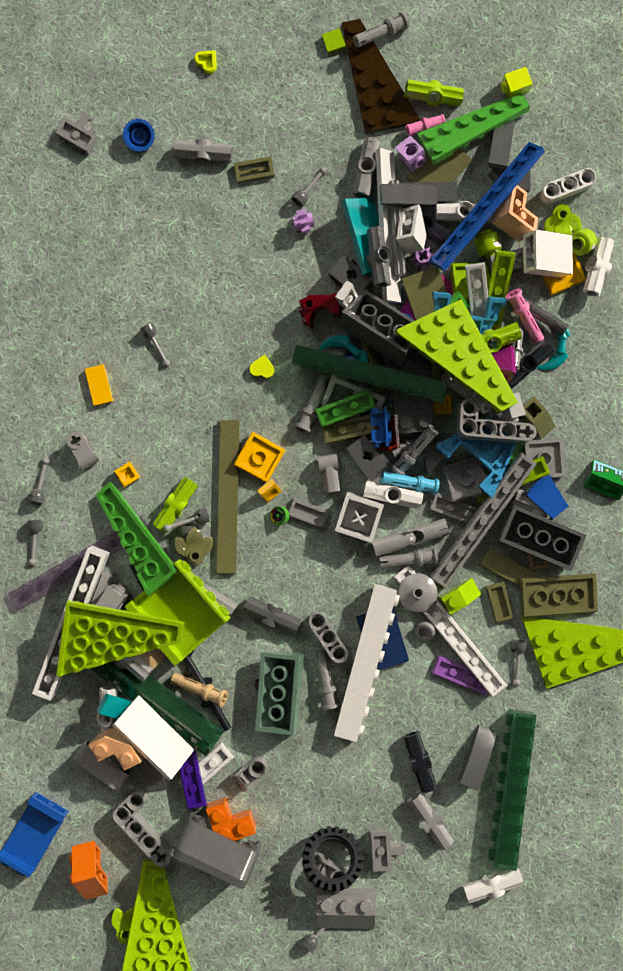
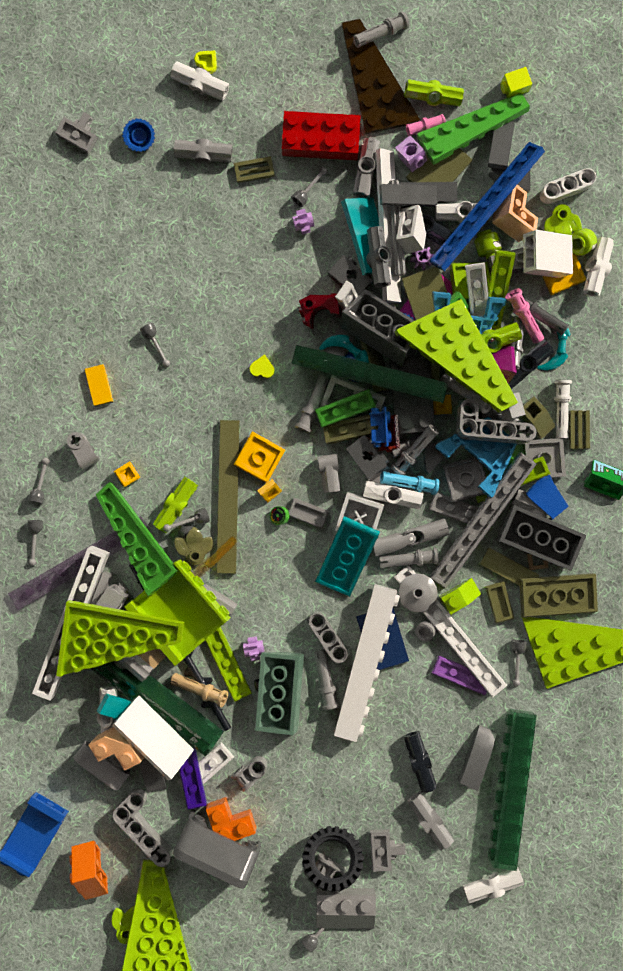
(199, 80): none -> white piece
(221, 552): none -> clear yellow tile
(228, 665): none -> lime tile
(253, 648): none -> lavender gear
(271, 615): dark grey piece -> none
(320, 135): none -> red brick
(333, 41): lime tile -> none
(347, 556): none -> teal tile
(562, 398): none -> white pin
(579, 413): none -> olive tile

